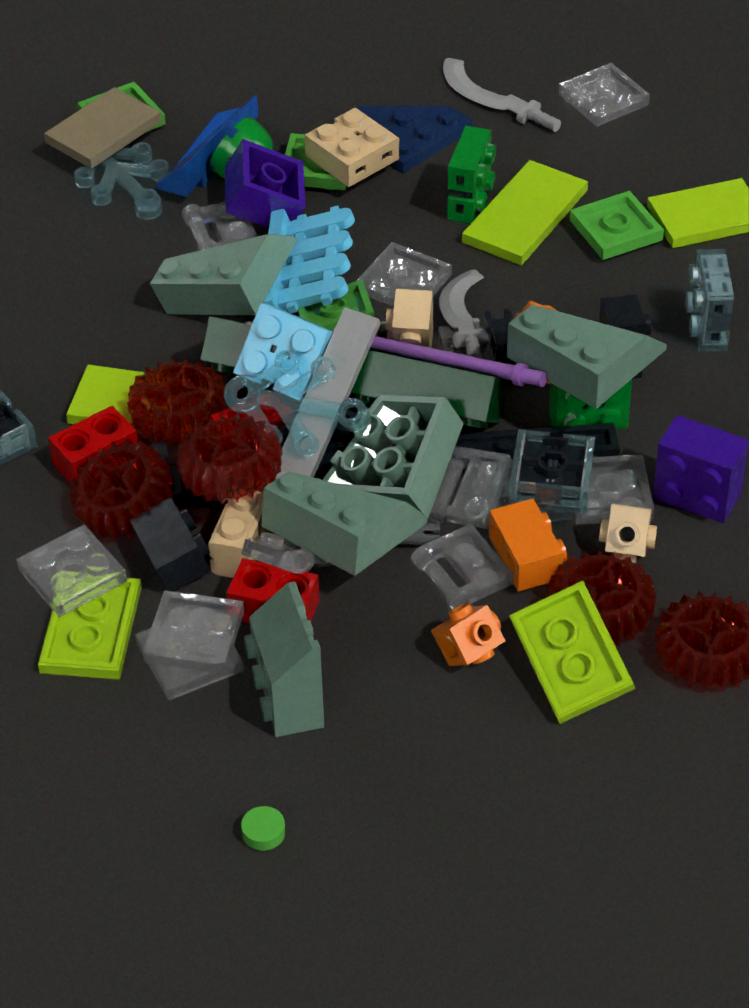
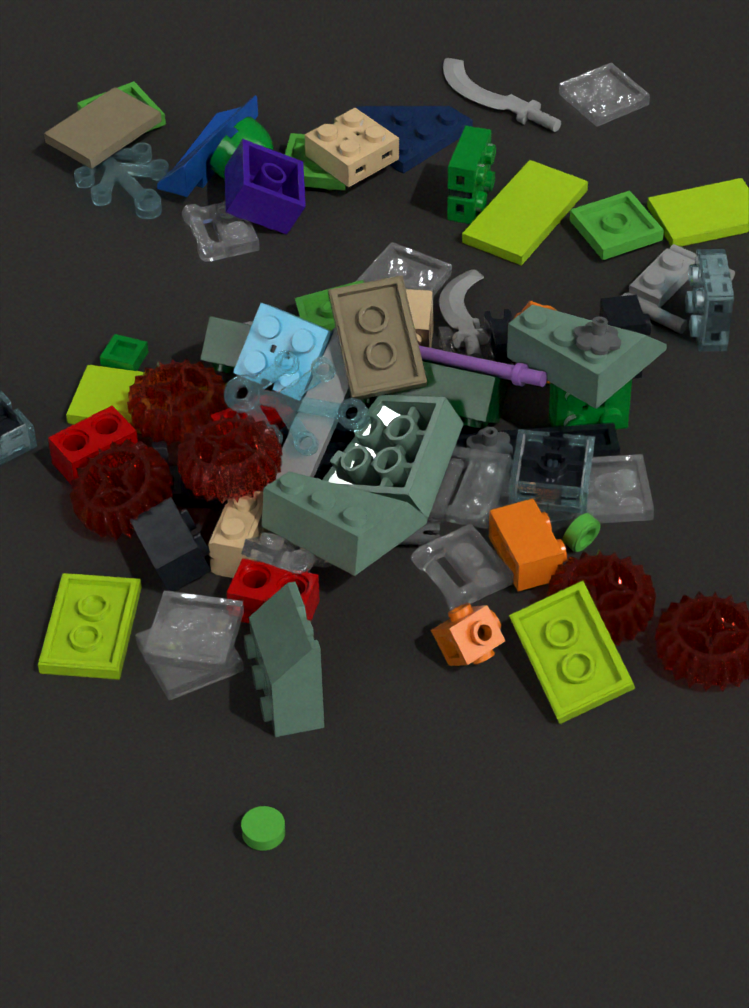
(71, 570): clear plate -> none
(124, 353): none -> green plate
(222, 278): sand green wedge -> none
(287, 289): medium azure fence -> none
(377, 337): none -> dark tan tile
(490, 440): none -> dark grey plant
(581, 532): none -> bright green tile
(597, 336): none -> dark grey plant
(628, 516): tan brick -> none
(660, 282): none -> light grey plate
(700, 468): dark purple brick -> none

